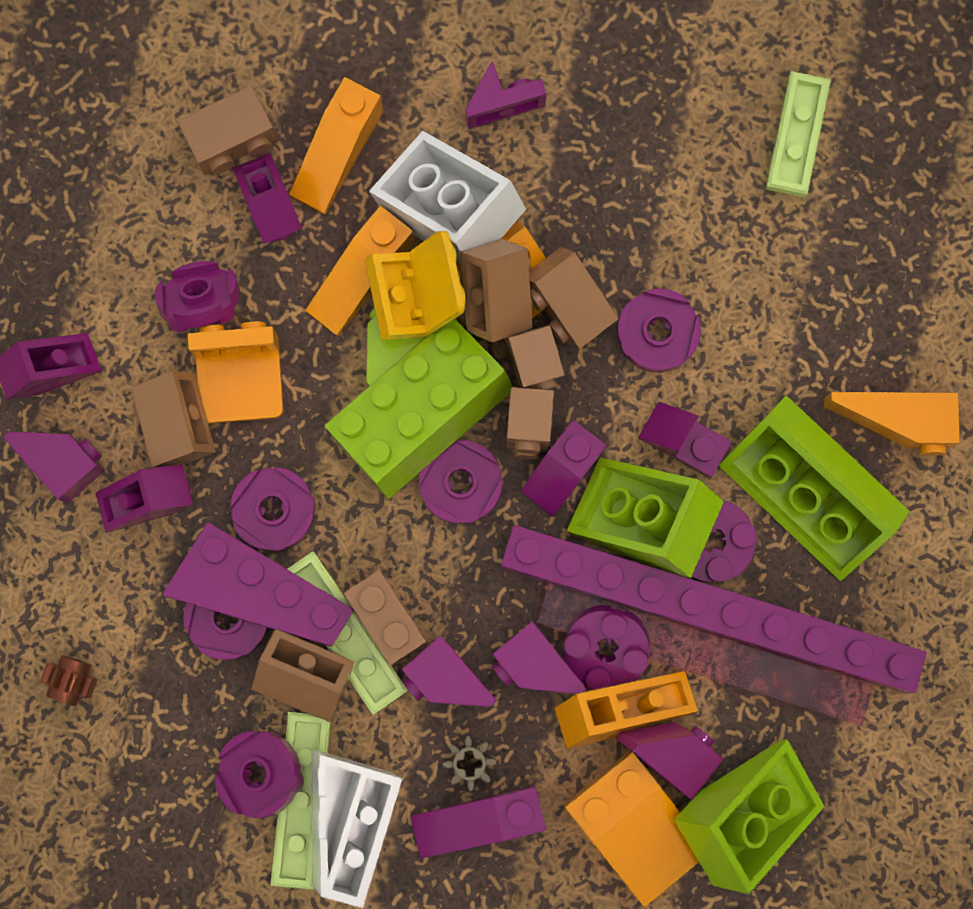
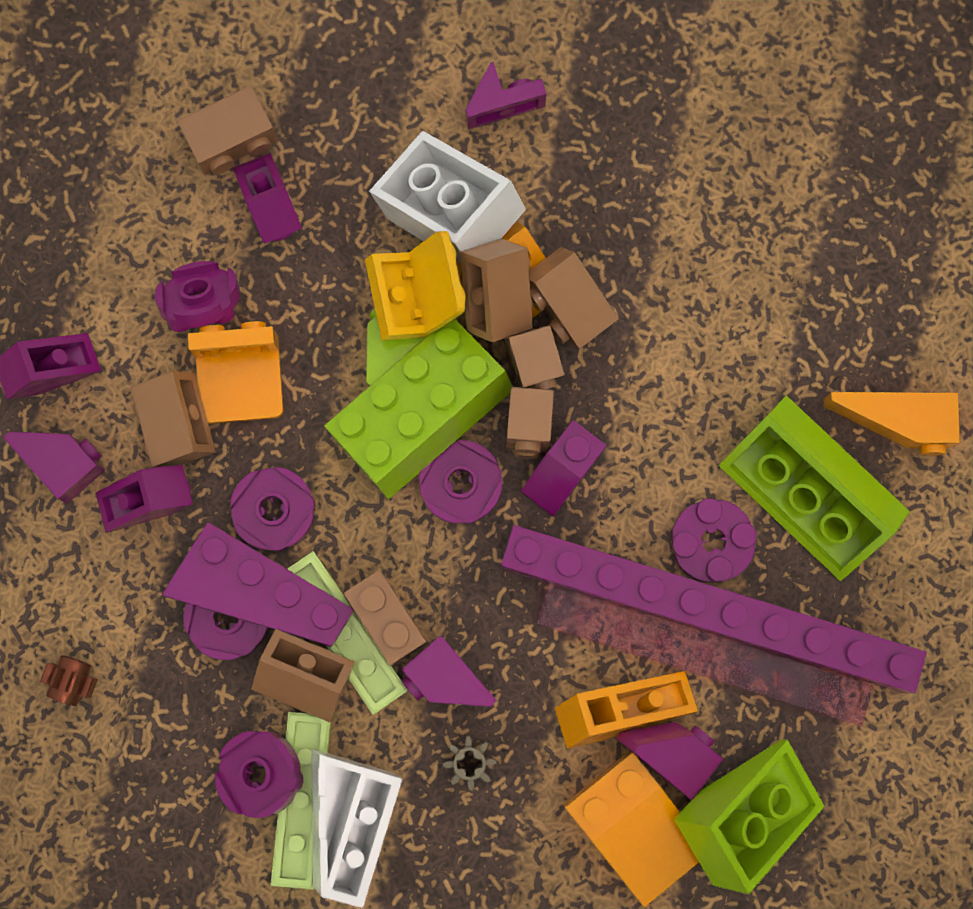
(336, 144): light orange slope -> none
(348, 283): light orange slope -> none
(478, 822): magenta slope -> none
(534, 664): magenta slope -> none
(612, 624): magenta plate -> none
(647, 515): lime slope -> none
(678, 318): magenta plate -> none
(685, 439): magenta slope -> none
(798, 134): yellowish green tile -> none

